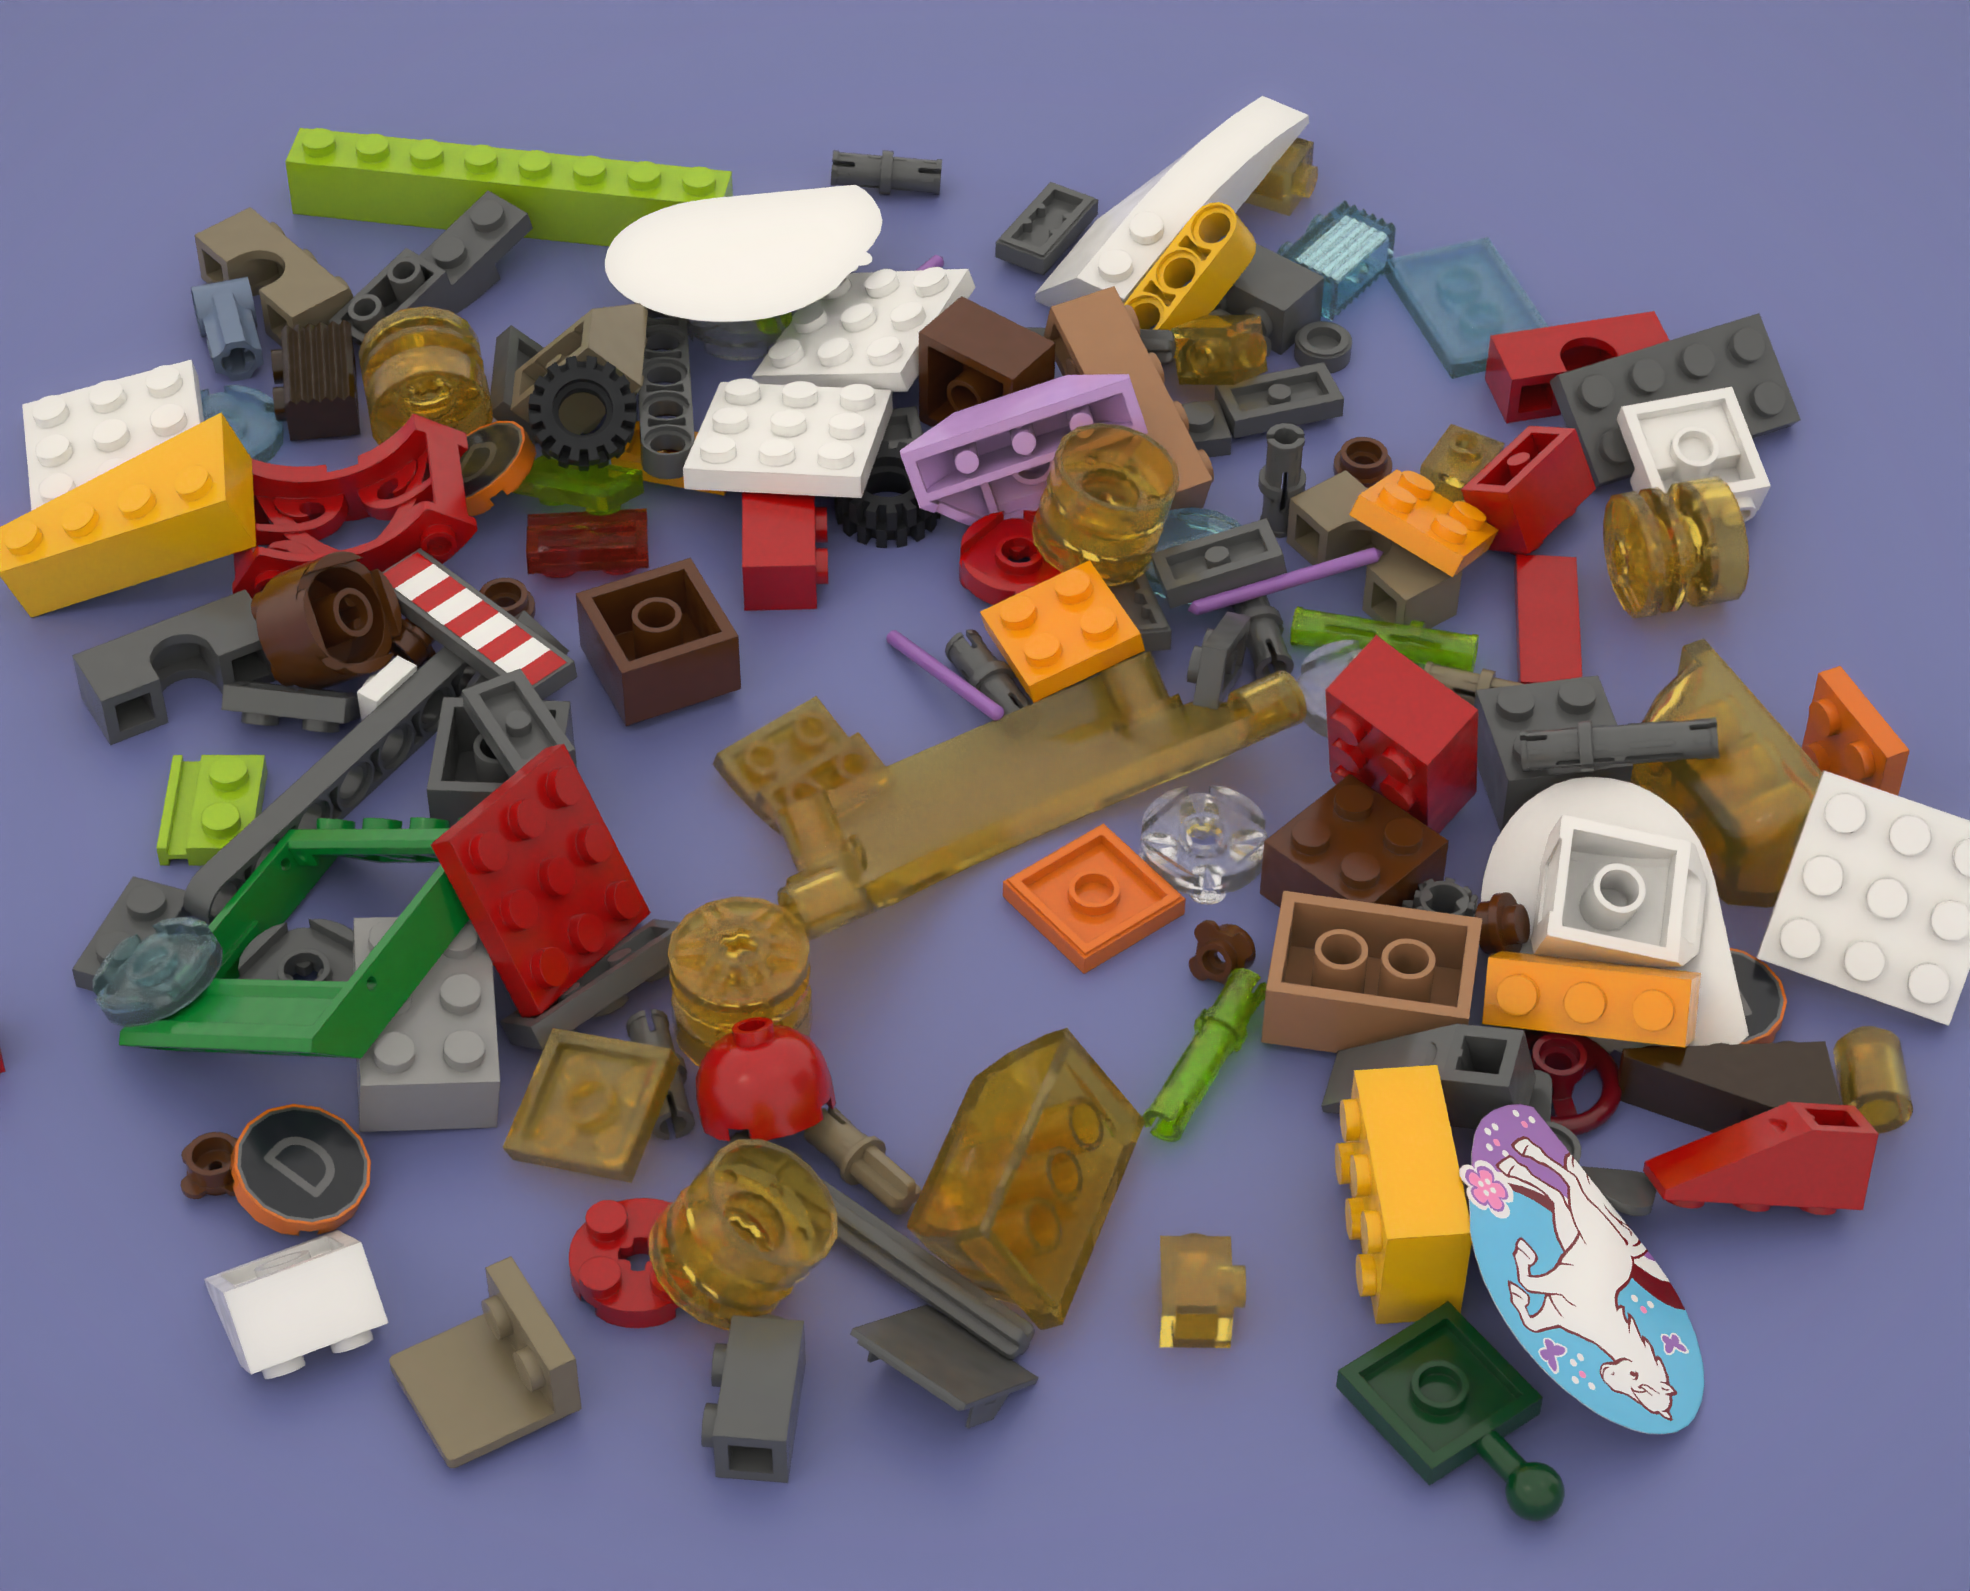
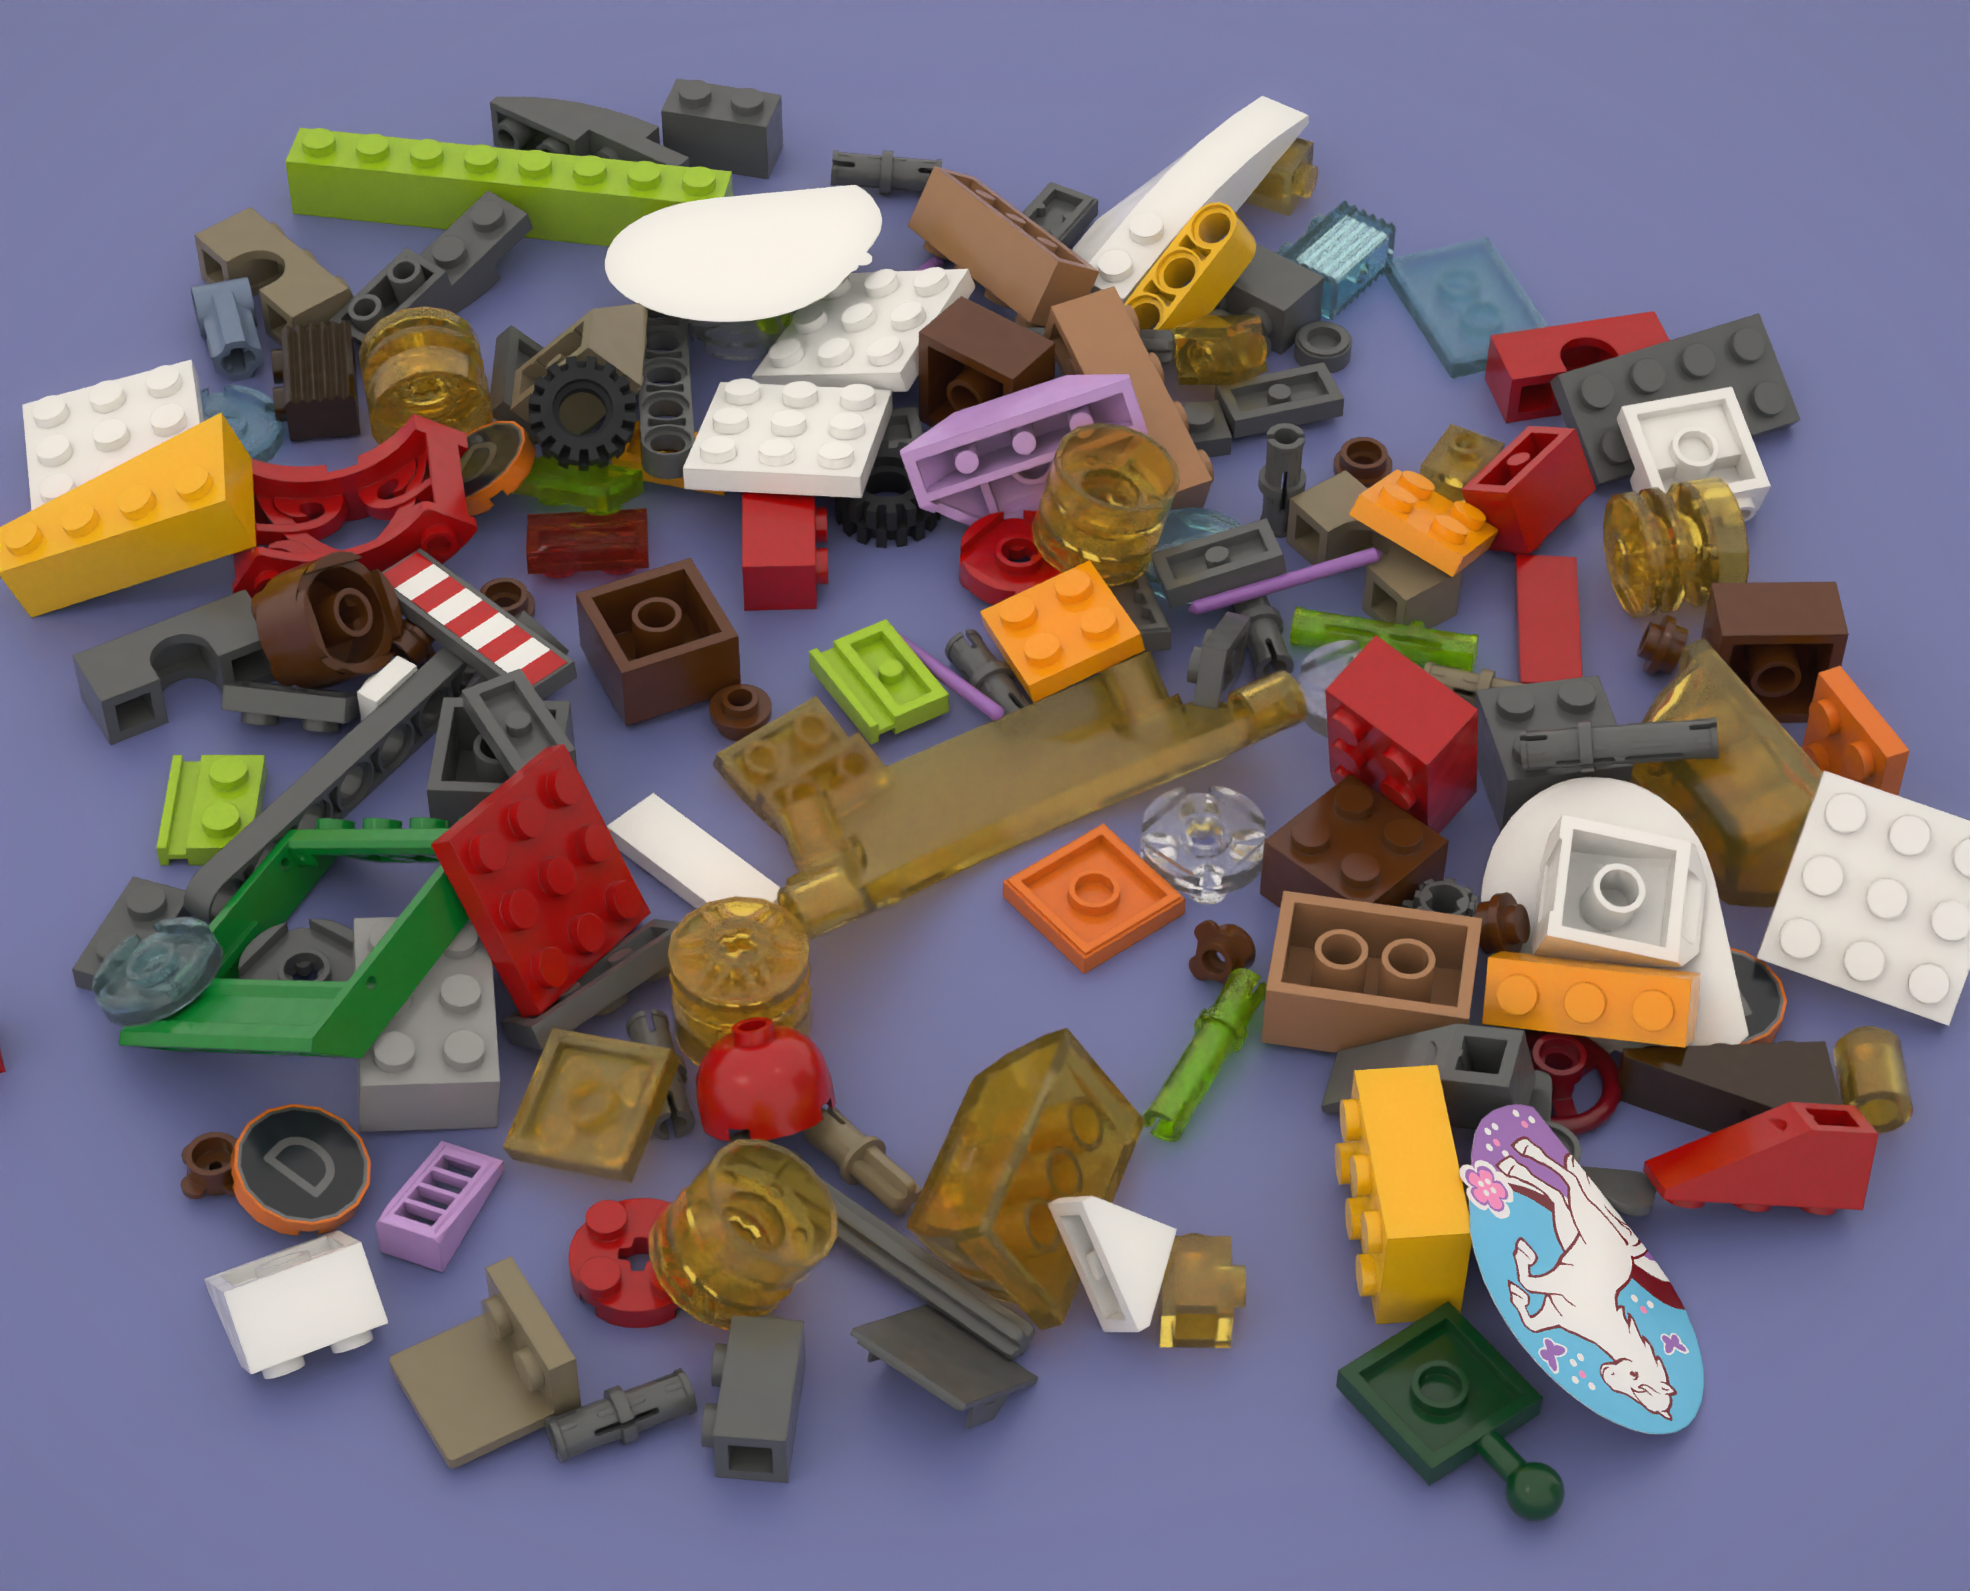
(435, 1245): none -> lavender slope
(577, 130): none -> dark grey slope
(620, 1415): none -> dark grey pin
(686, 855): none -> white tile
(724, 127): none -> dark grey brick
(740, 710): none -> reddish brown plate
(879, 681): none -> lime plate
(1000, 246): none -> medium nougat brick
(1116, 1257): none -> white slope
(1662, 646): none -> reddish brown plate
(1777, 639): none -> reddish brown brick

